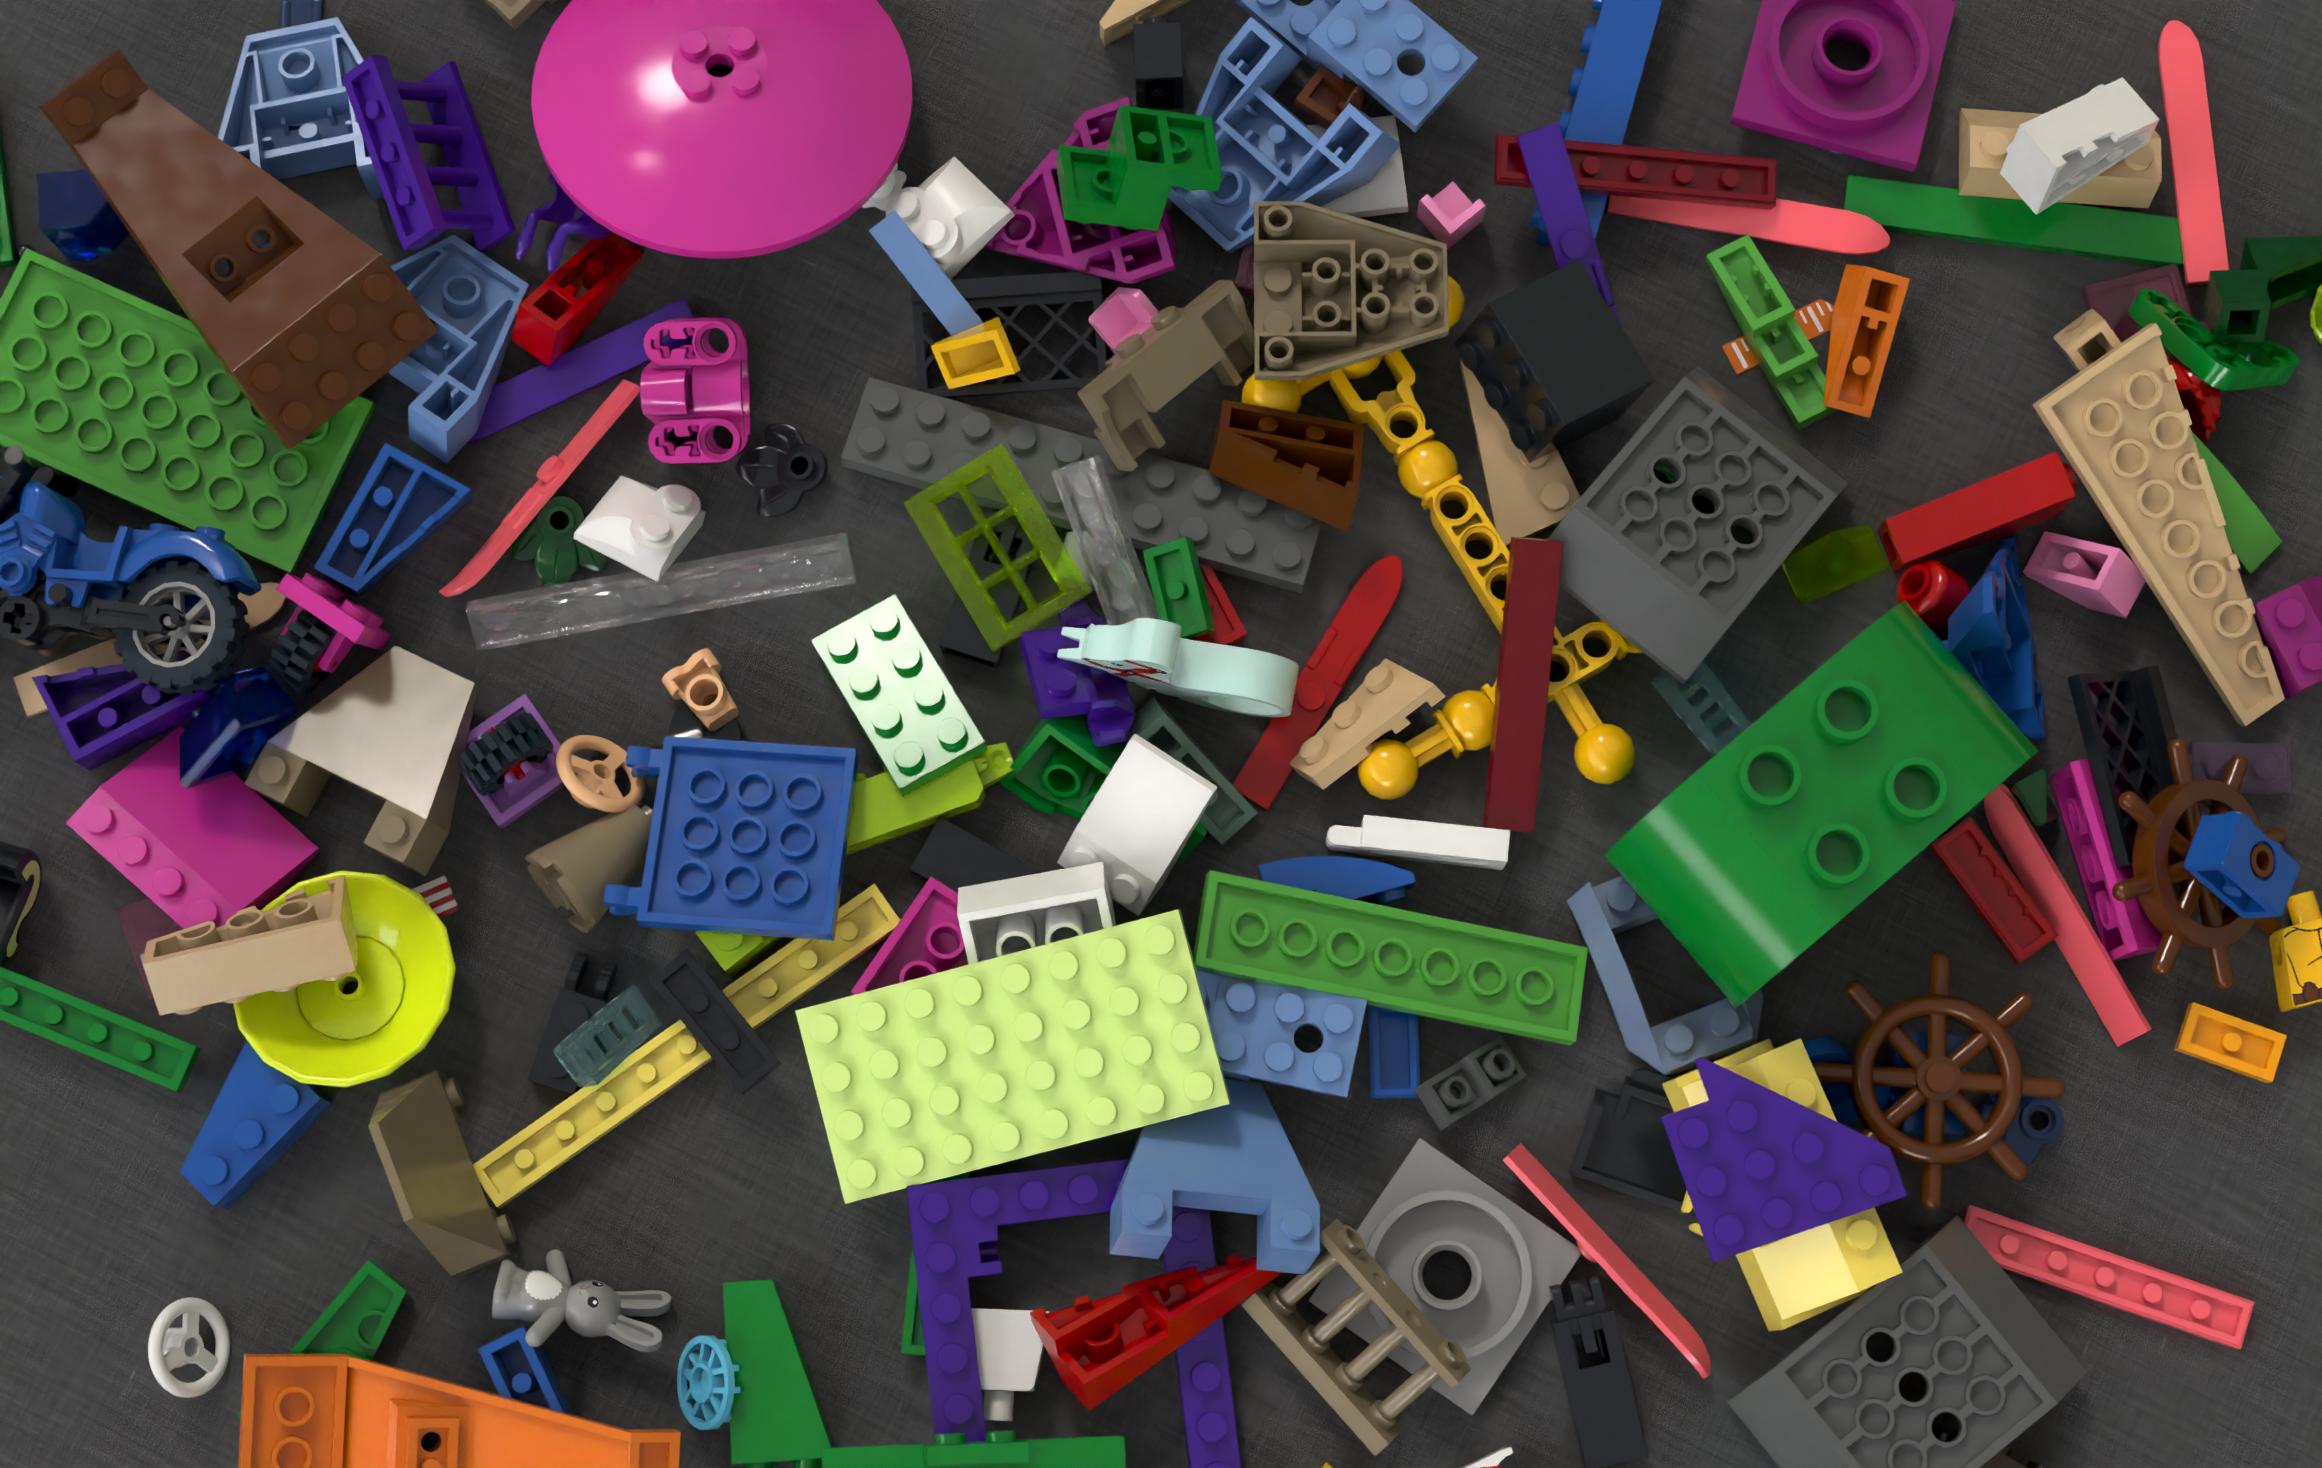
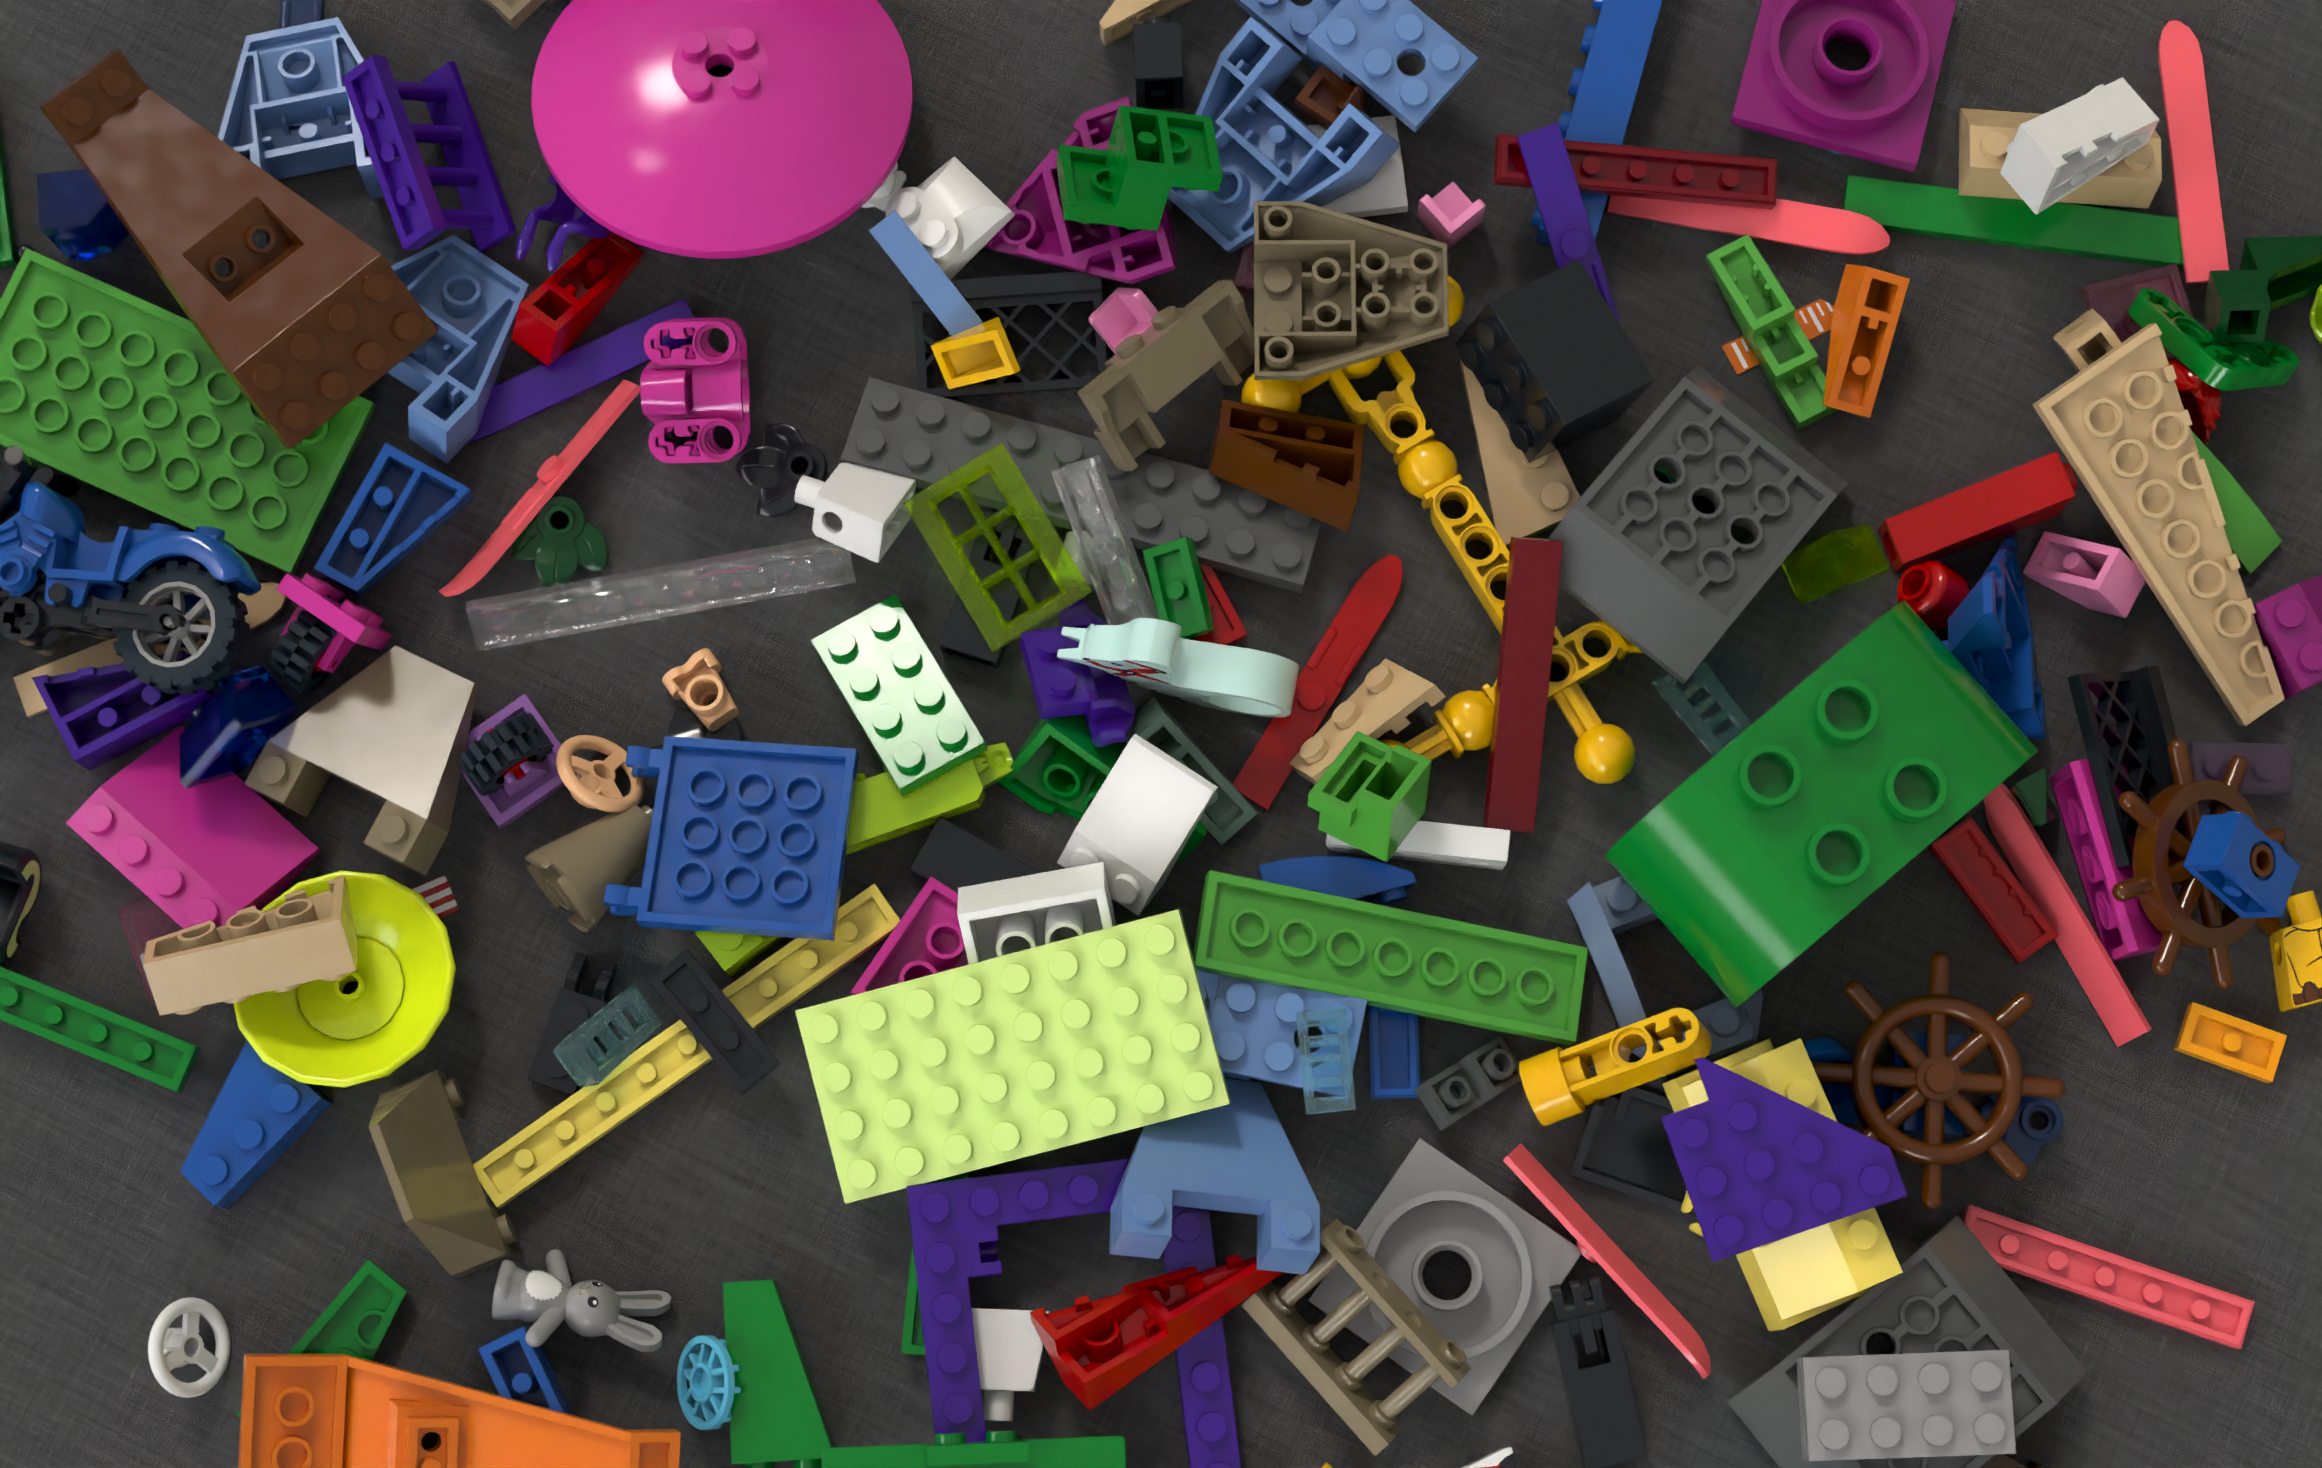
(643, 525): white slope -> none
(858, 508): none -> white torso
(1317, 1018): none -> clear light blue slope
(1372, 795): none -> bright green plate
(1561, 1080): none -> yellow beam
(1905, 1405): none -> light grey brick

